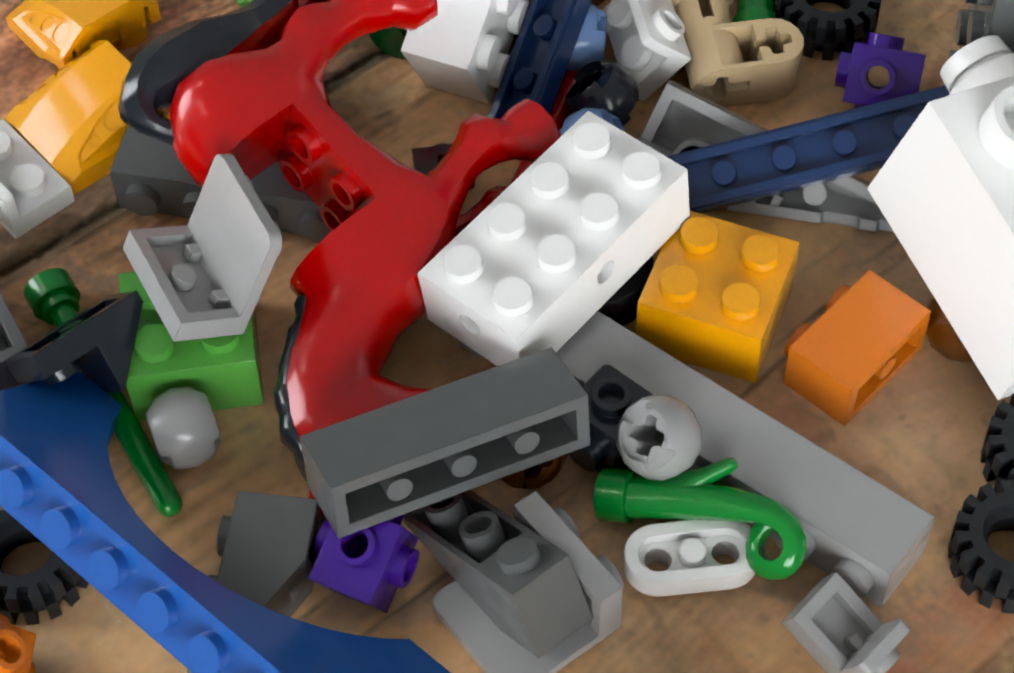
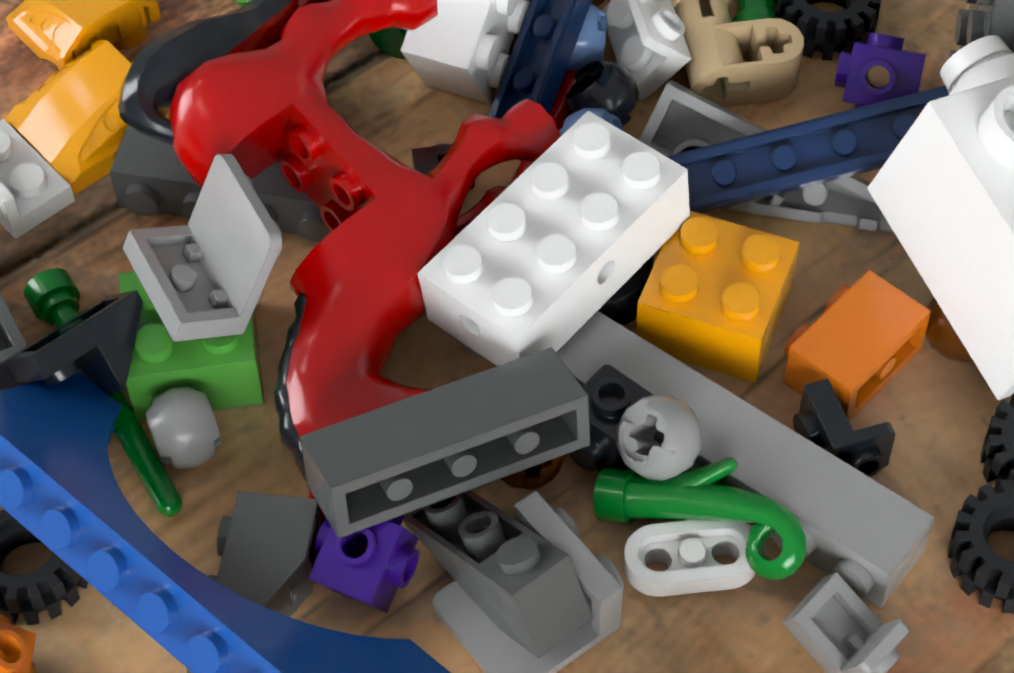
(826, 425): none -> black bracket

